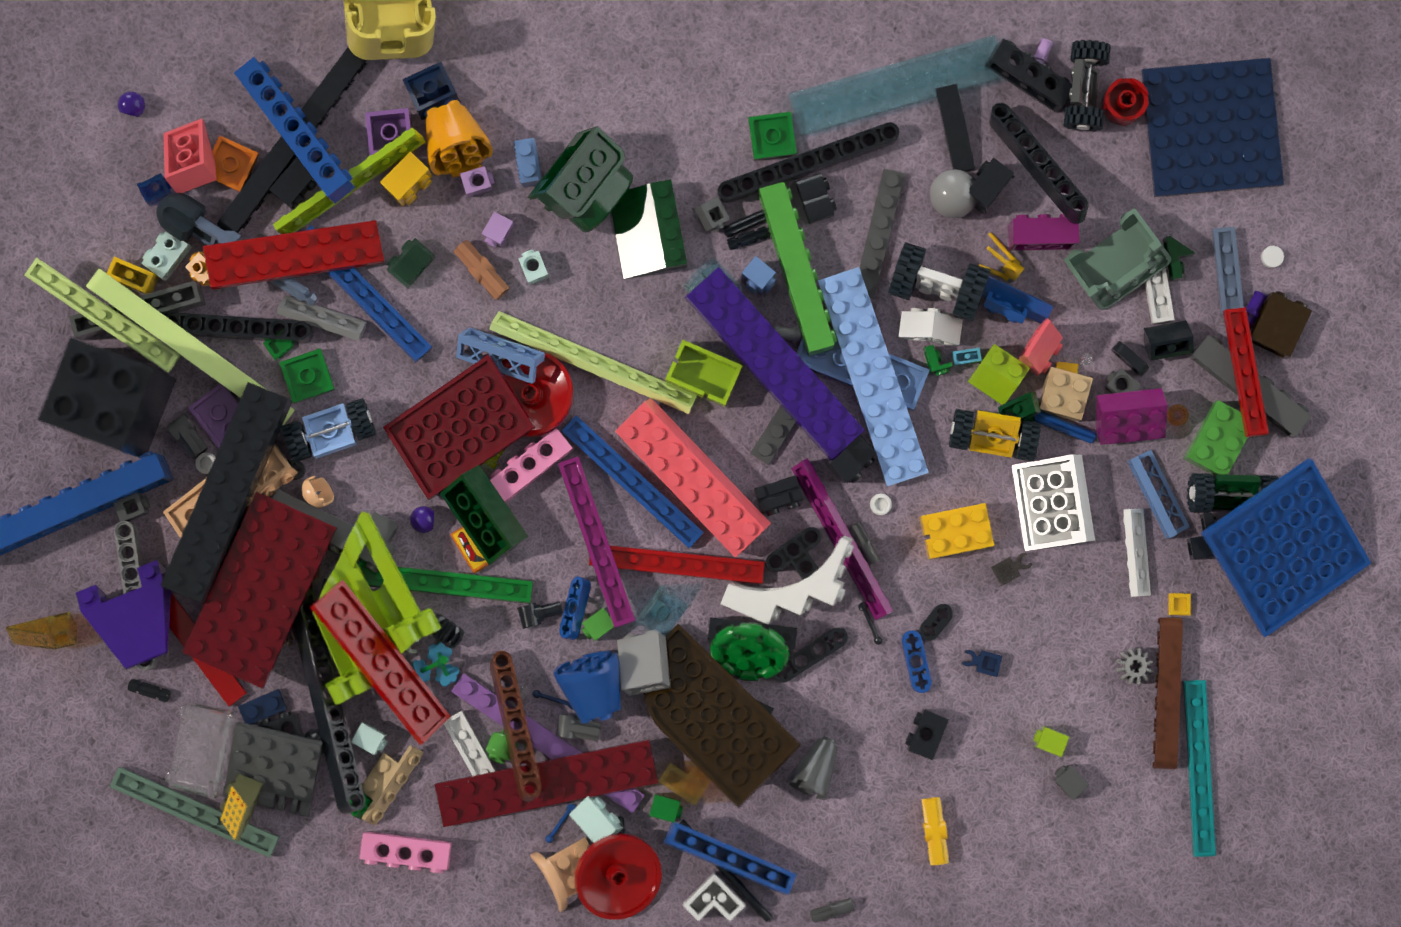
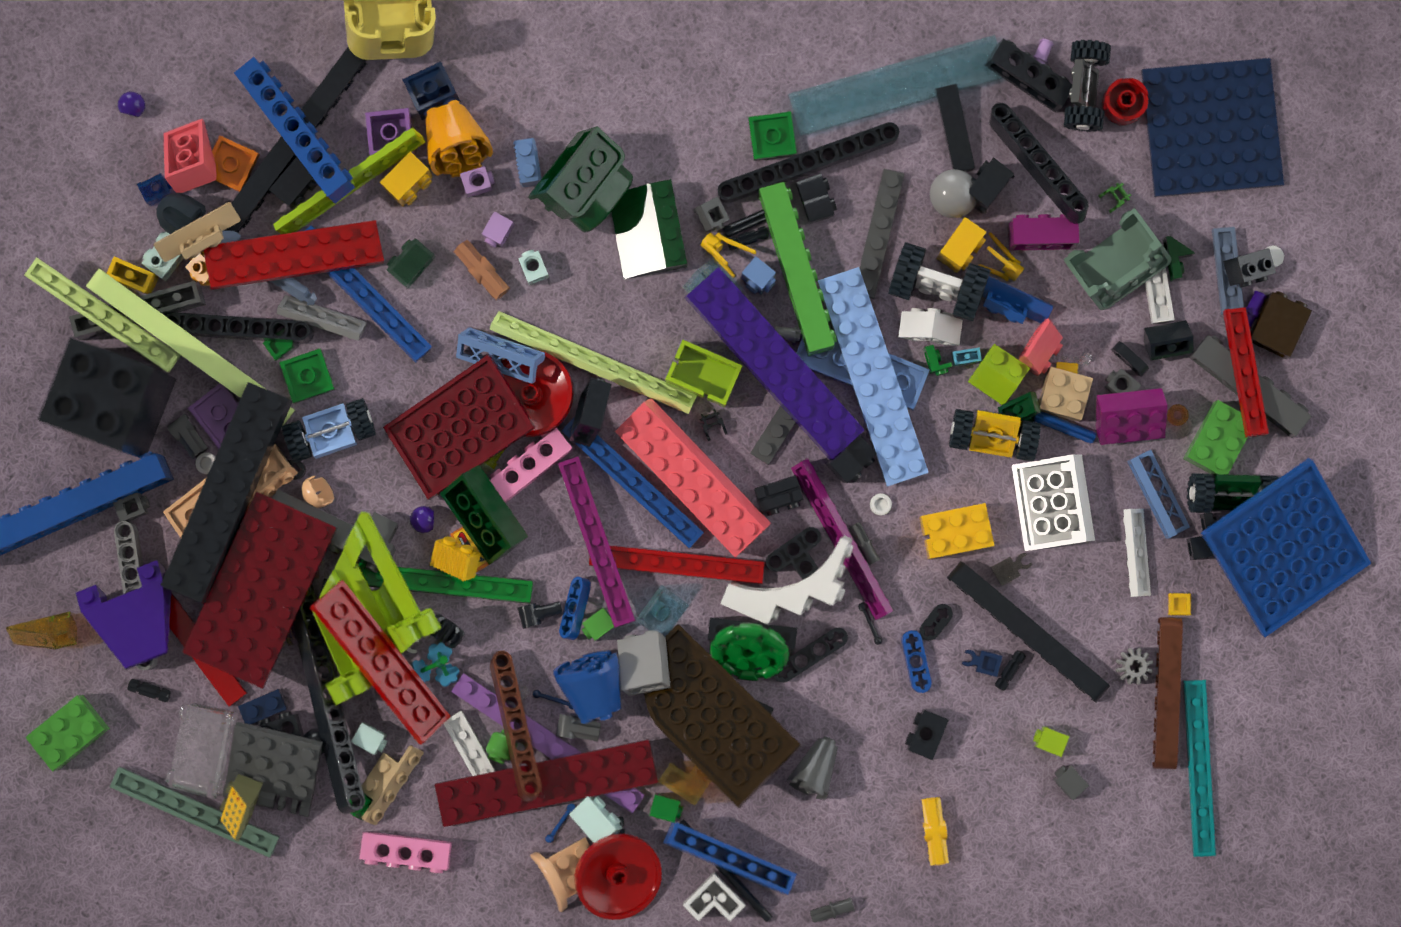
(67, 732): none -> bright green brick
(198, 234): none -> tan bracket
(455, 559): none -> yellow brick
(590, 411): none -> black window
(713, 246): none -> yellow plant
(719, 421): none -> black piece
(964, 241): none -> yellow brick
(1010, 670): none -> black axle
(1029, 631): none -> black beam
(1119, 202): none -> bright green piece
(1248, 267): none -> black brick

